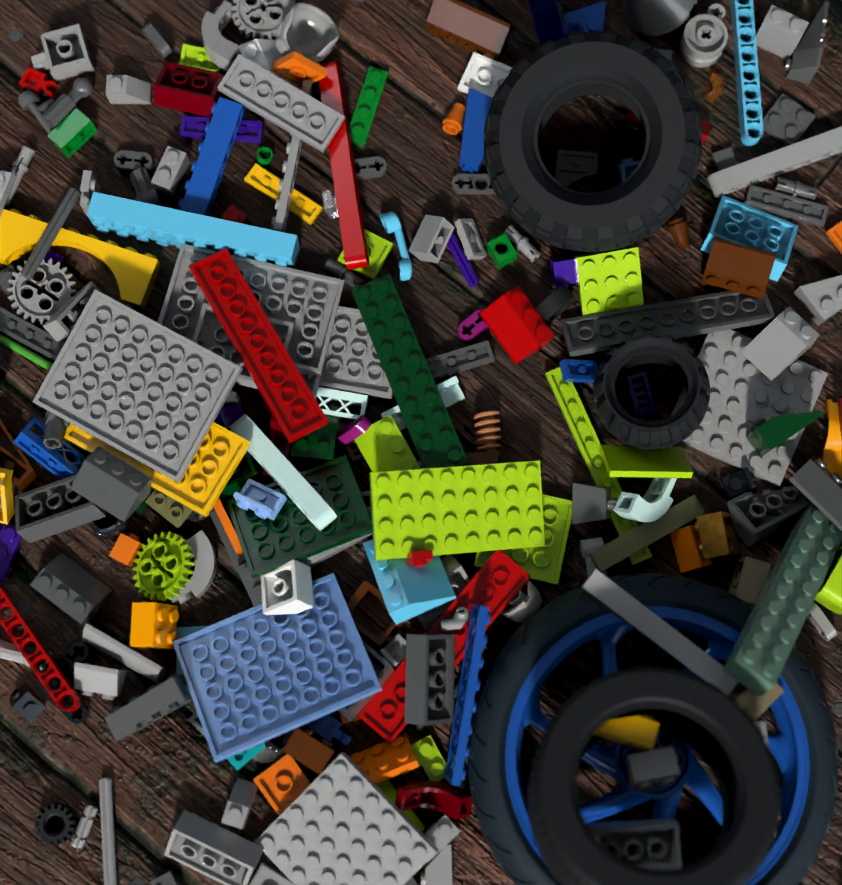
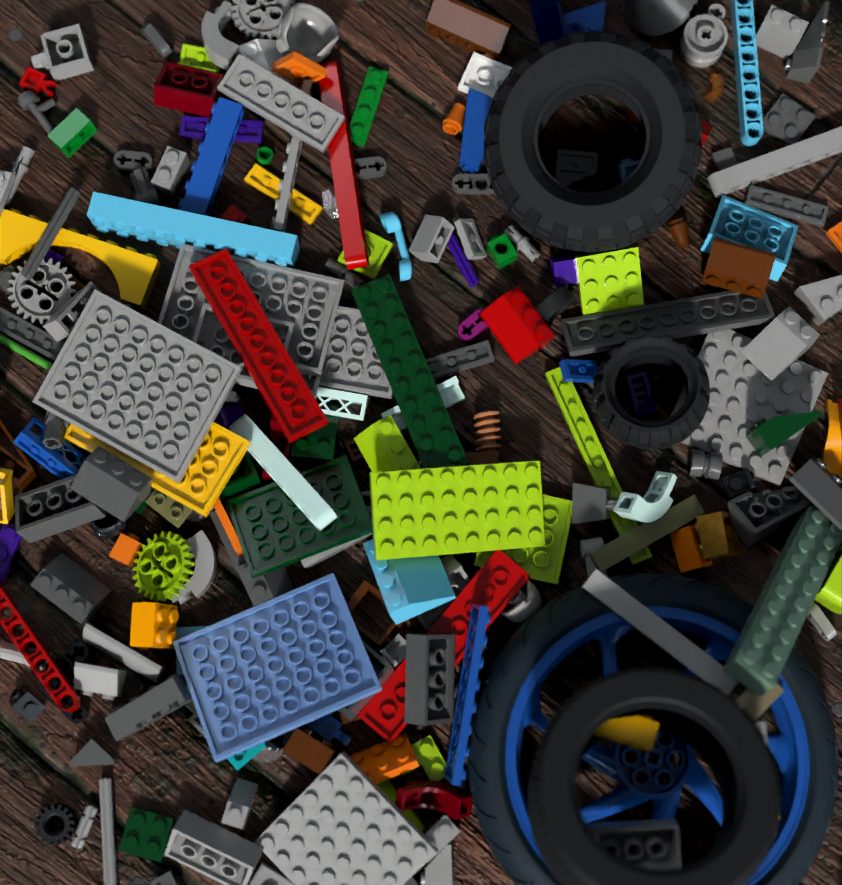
(66, 103): dark grey piece -> none
(88, 185): light grey plate -> none
(94, 754): none -> dark grey slope
(127, 90): light grey slope -> none
(146, 834): none -> dark green plate
(260, 499): light blue bracket -> none
(282, 783): orange plate -> none
(287, 589): white slope -> none
(354, 429): magenta beam -> none
(419, 558): red plate -> none
(457, 621): light grey arm -> none
(651, 463): lime tile -> none
(652, 768): light grey brick -> none
(706, 464): none -> dark grey wheel
(749, 579): dark tan brick -> none
(796, 188): dark grey pin -> none

